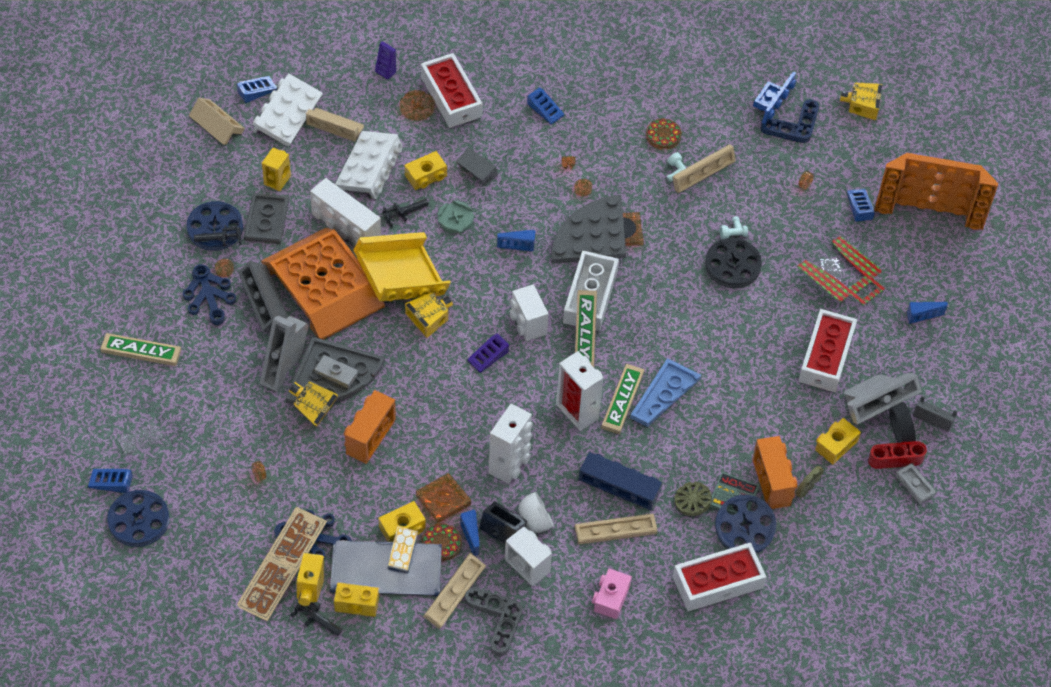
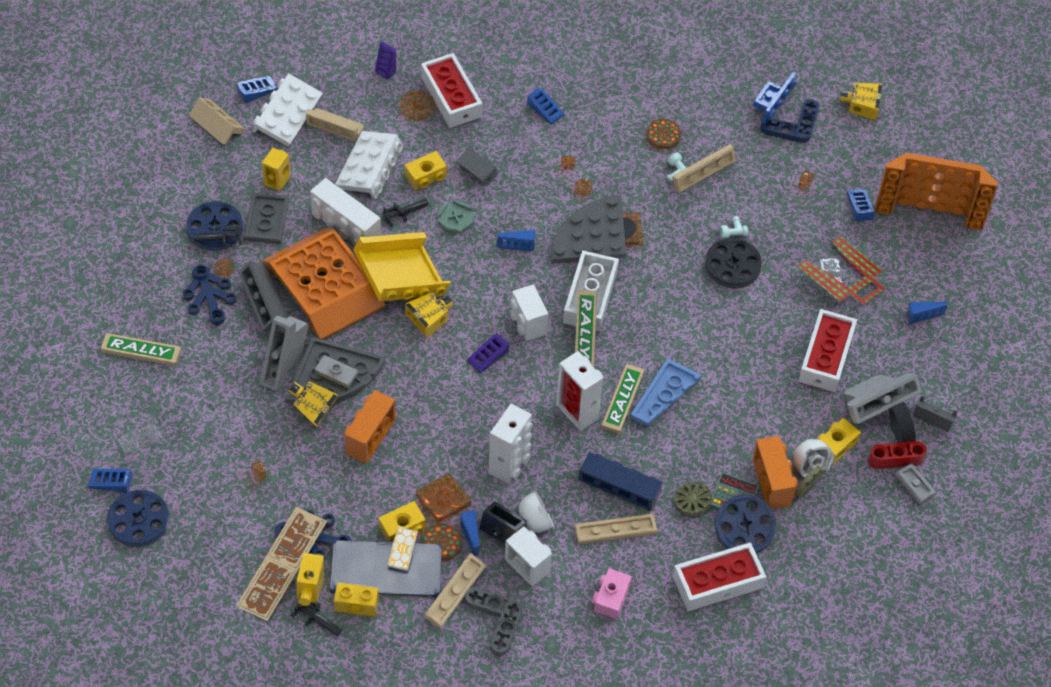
(812, 454): none -> white cylinder

